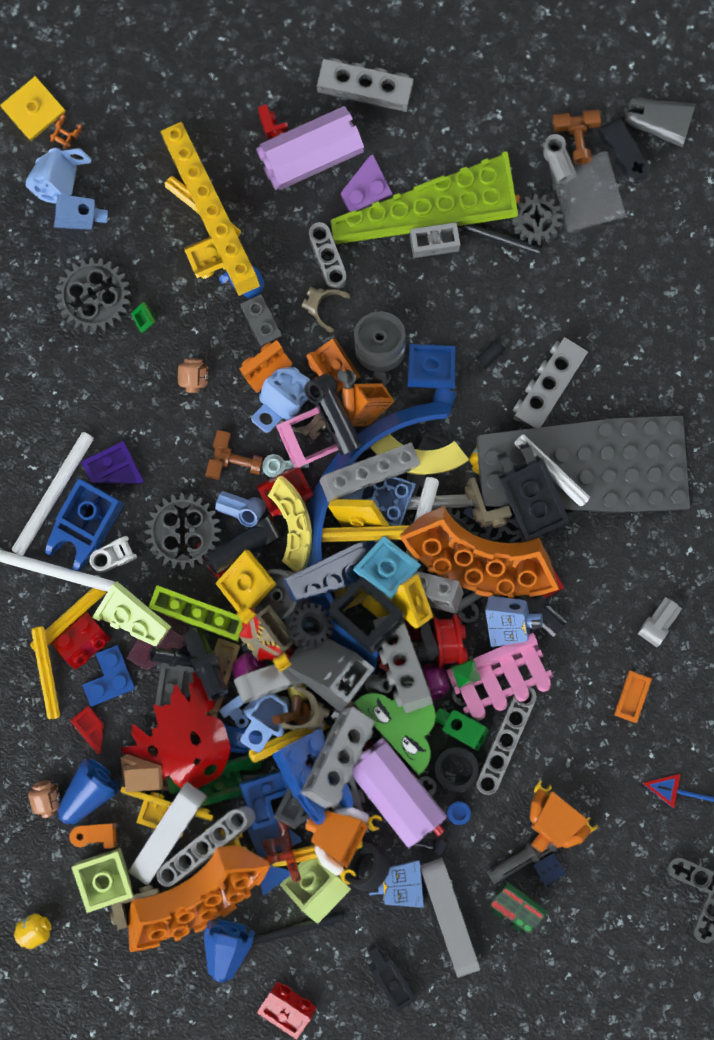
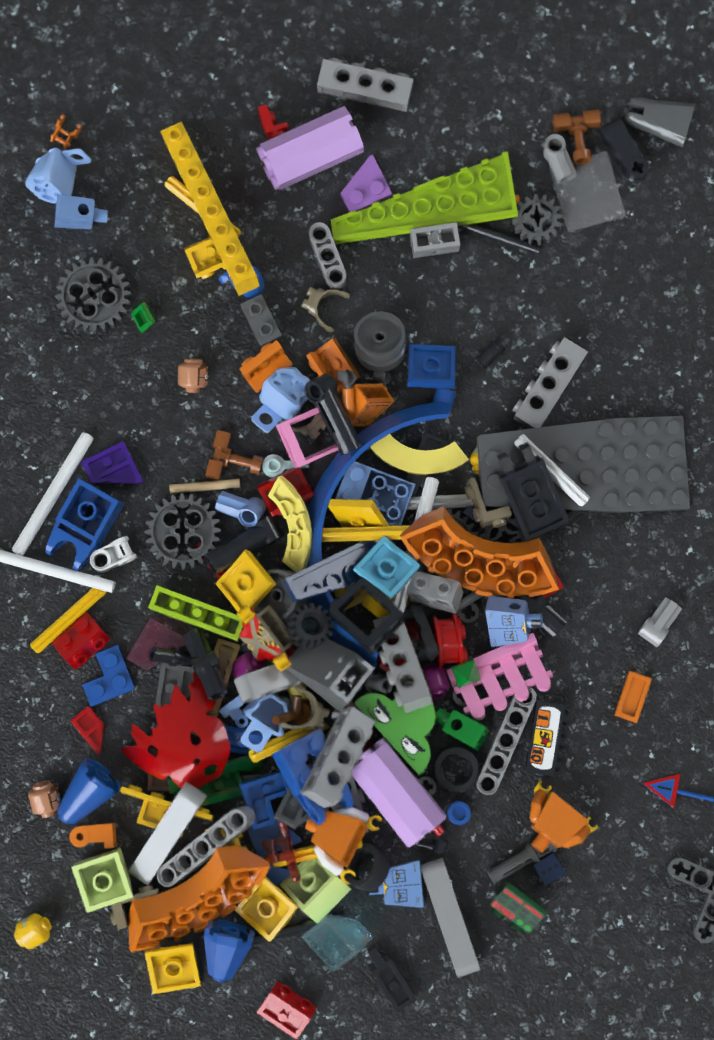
(32, 108): yellow plate -> none
(45, 672): yellow axle -> none
(129, 613): yellowish green wing -> none
(140, 774): medium nougat slope -> none
(173, 968): none -> yellow slope
(204, 486): none -> tan bar
(267, 909): none -> yellow slope
(337, 940): none -> clear light blue slope
(369, 472): light grey brick -> none
(413, 601): yellow slope -> none
(546, 738): none -> brick

